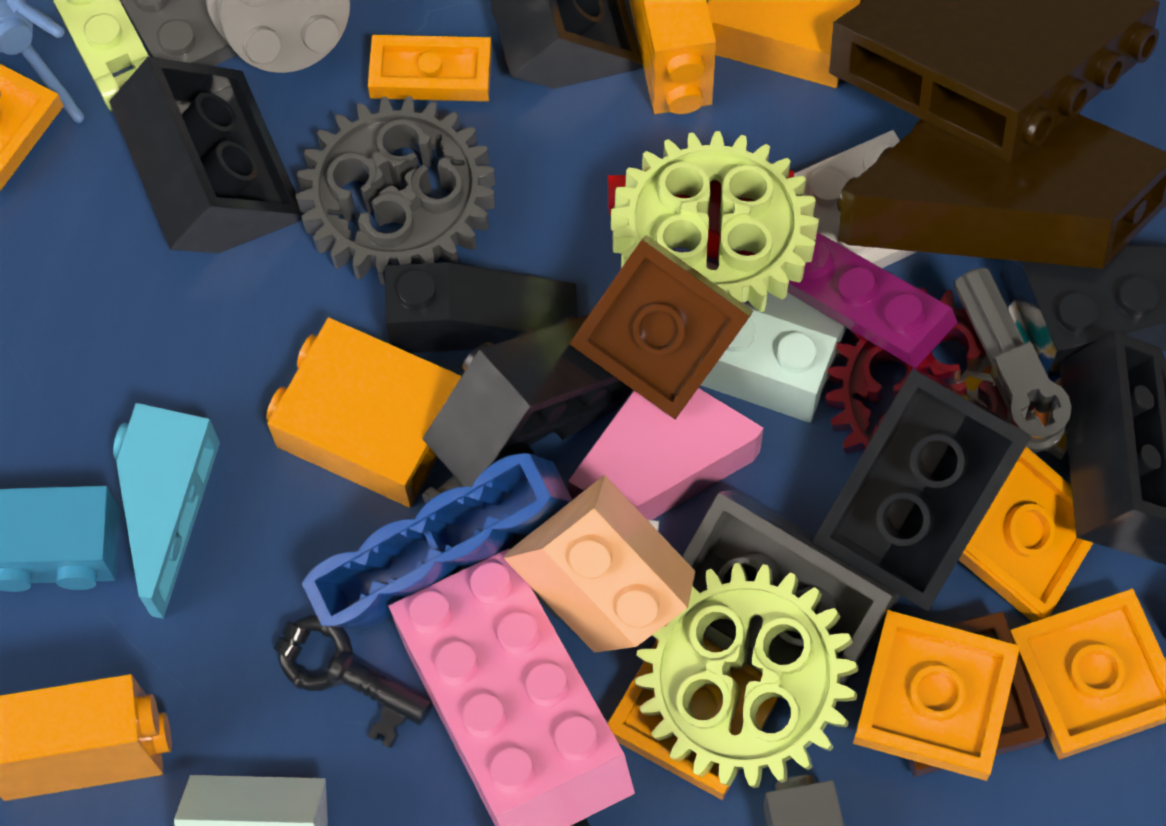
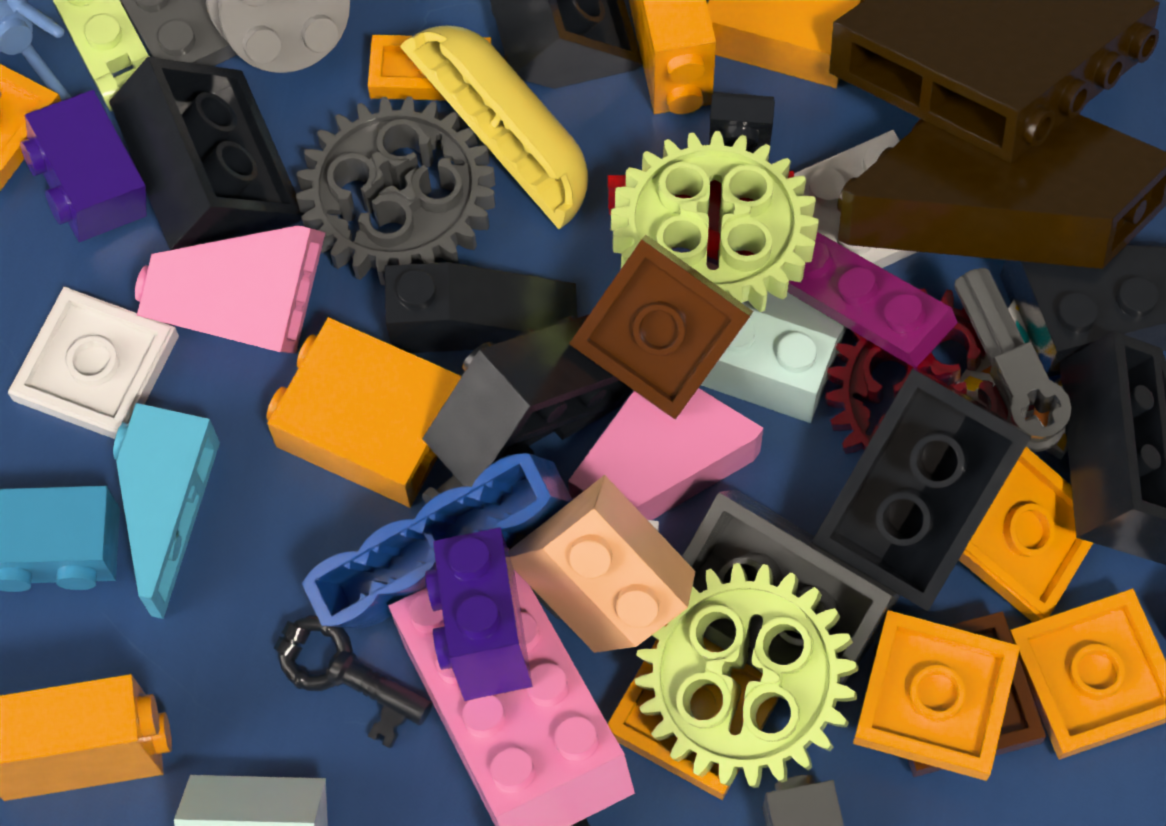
(84, 165): none -> dark purple brick
(92, 363): none -> white tile
(236, 287): none -> bright pink slope
(480, 614): none -> dark purple brick
(504, 116): none -> light yellow brick
(742, 115): none -> black brick

